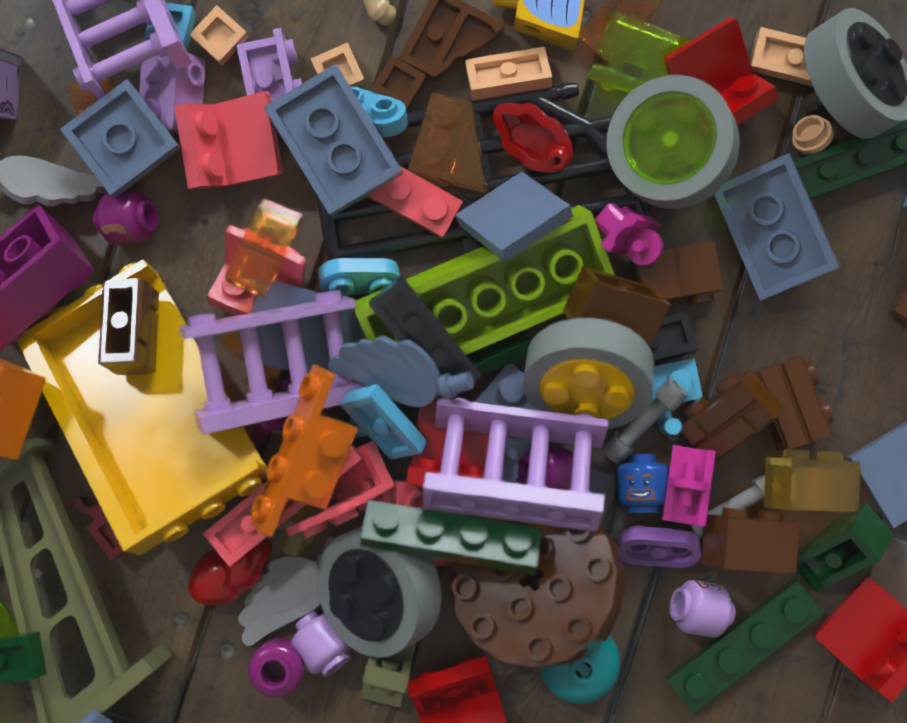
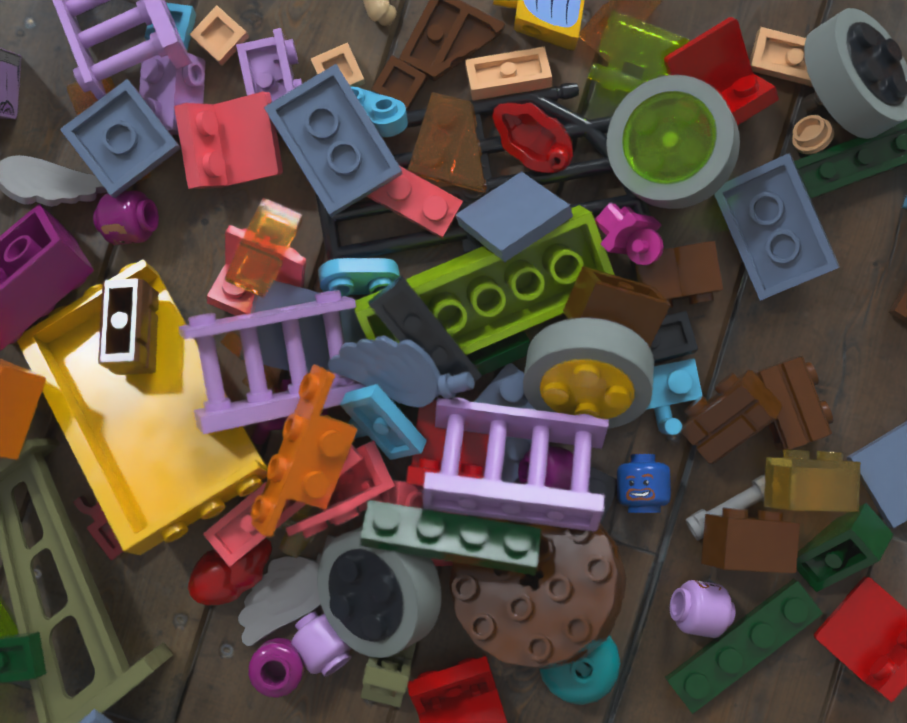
(620, 445): light grey bar -> none
(659, 547): medium lavender plate -> none
(689, 485): dark pink hips -> none

